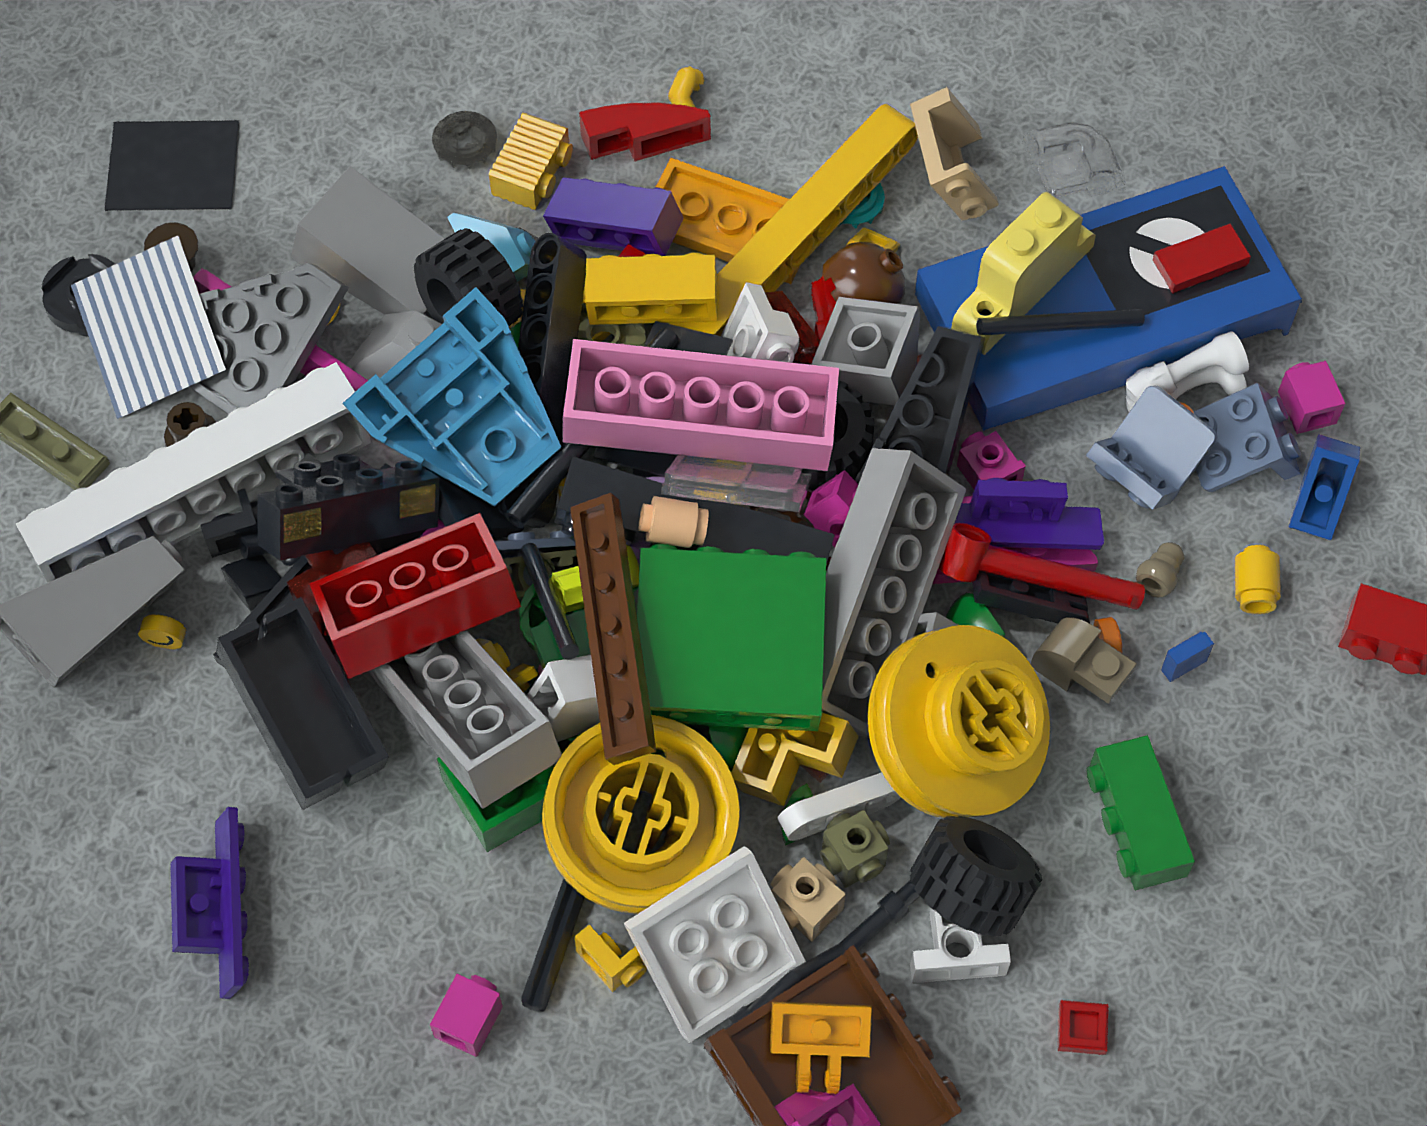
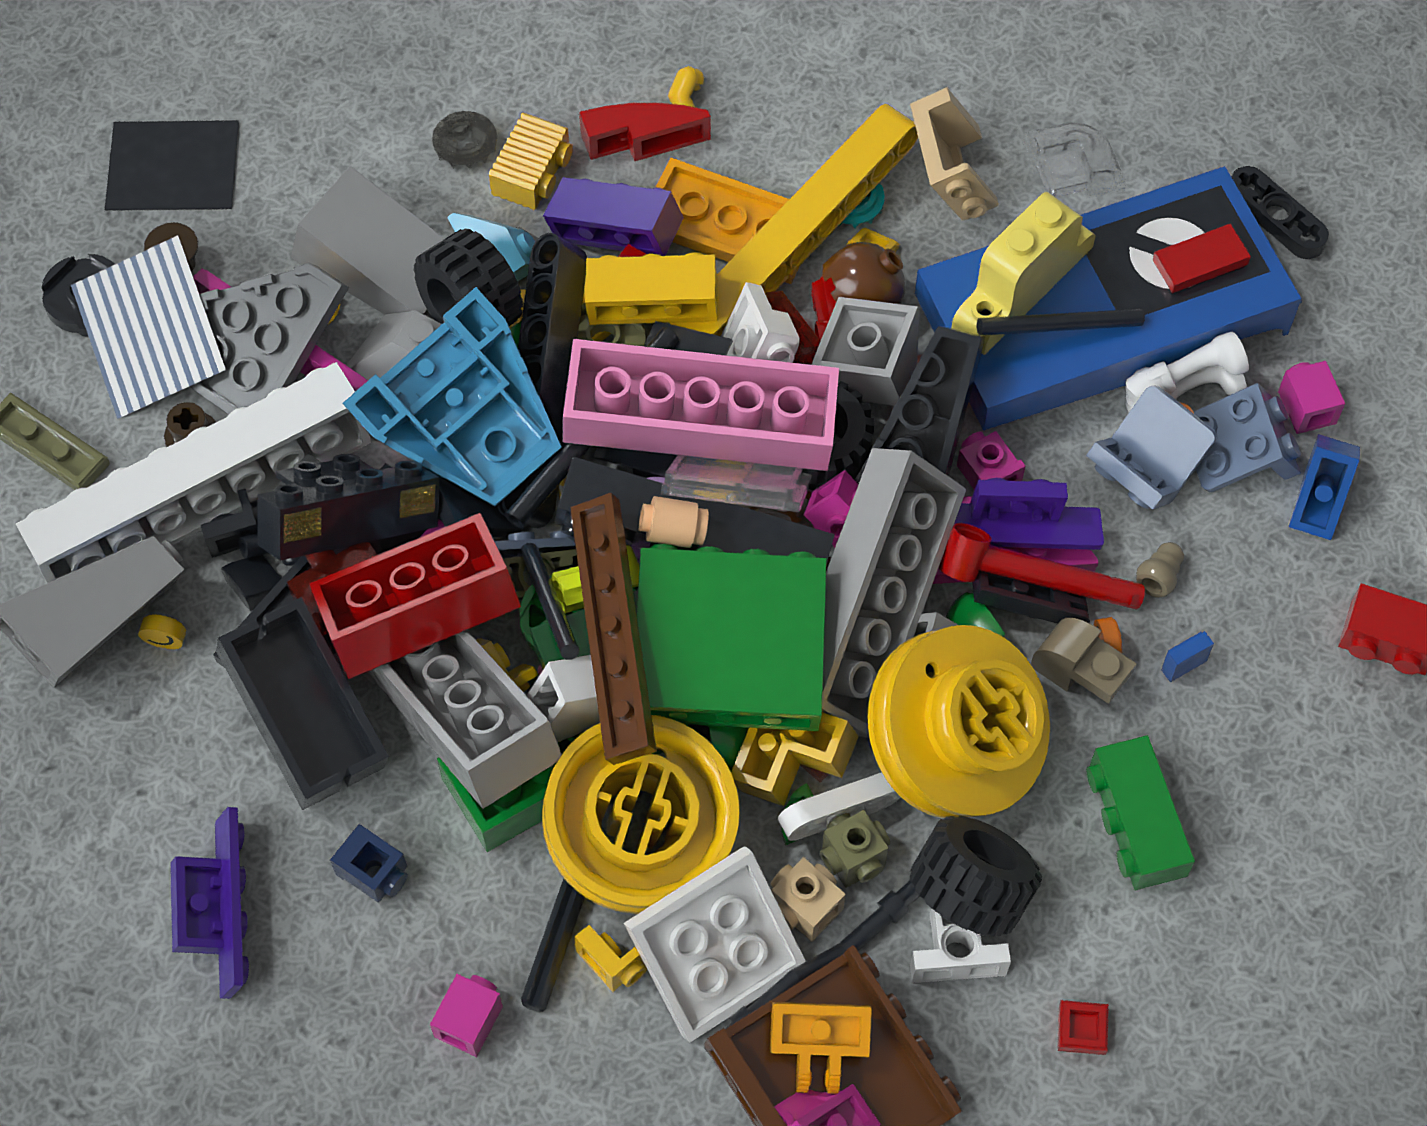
(361, 853): none -> dark blue brick
(1257, 579): yellow brick -> none
(1279, 229): none -> black beam

